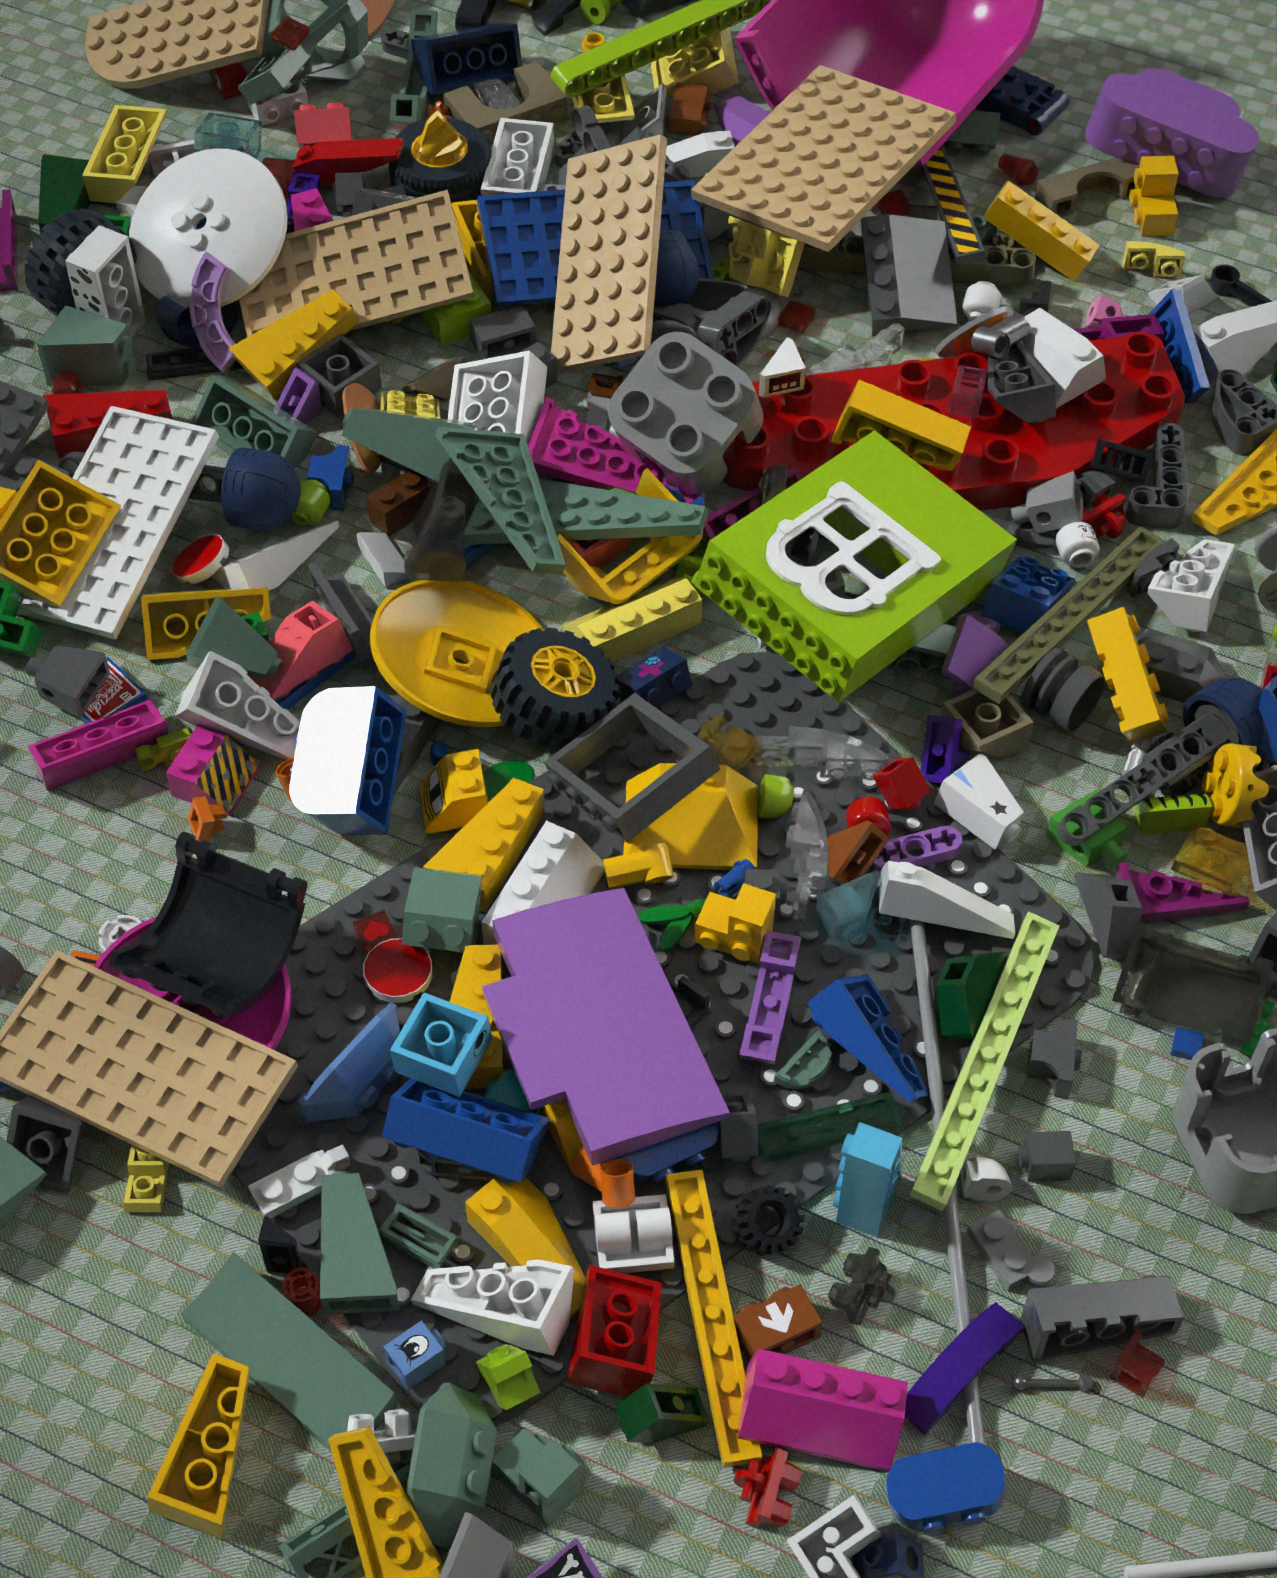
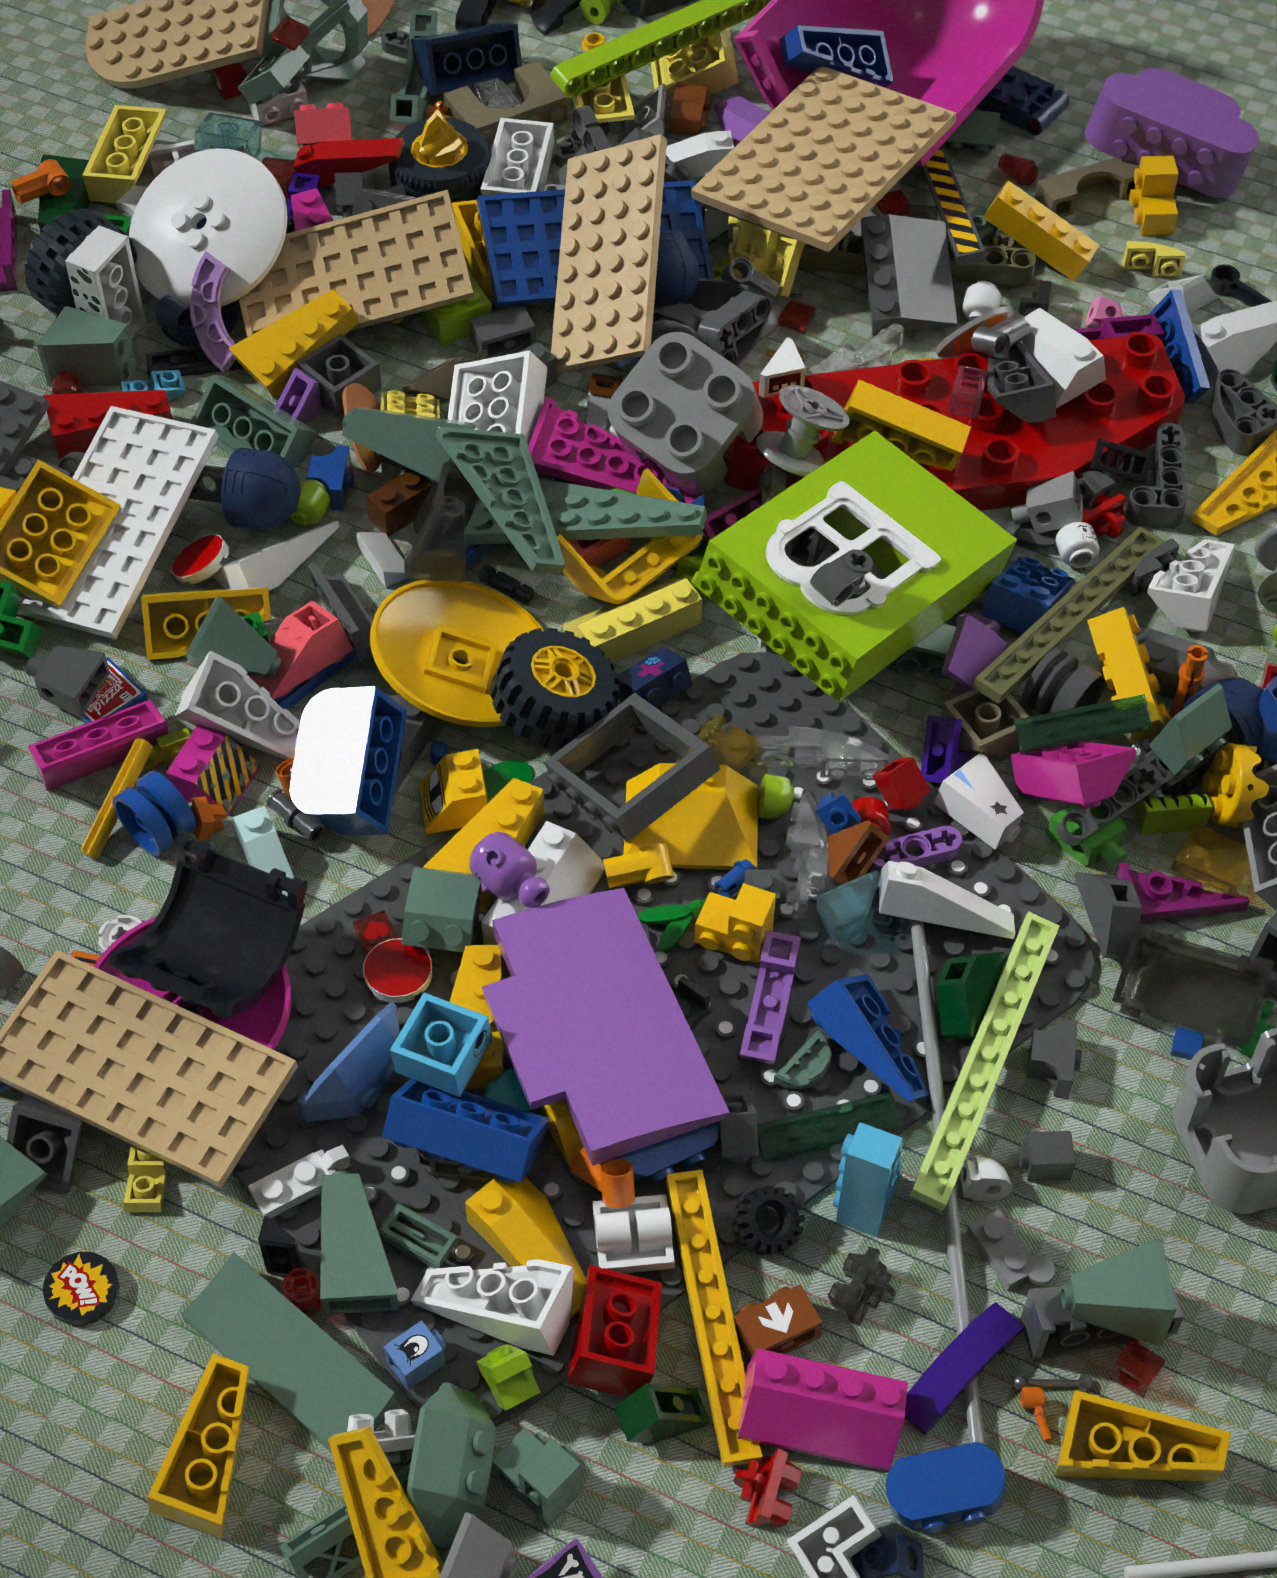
(47, 179): none -> orange piece
(81, 1288): none -> tile
(107, 816): none -> yellow axle
(154, 813): none -> blue wheel
(166, 380): none -> medium azure slope
(261, 842): none -> light aqua slope
(294, 817): none -> dark grey pin
(506, 584): none -> black axle
(508, 870): none -> medium lavender piece
(754, 279): none -> flat silver piece
(810, 413): none -> light grey piece
(837, 813): none -> blue bracket
(841, 49): none -> blue wedge
(842, 577): none -> dark grey piece
(1034, 1399): none -> orange hand
(1073, 772): none -> dark pink slope
(1082, 724): none -> clear green tile
(1125, 1294): none -> sand green slope
(1135, 1443): none -> yellow wedge
(1191, 675): none -> orange pin
(1194, 731): none -> sand green slope

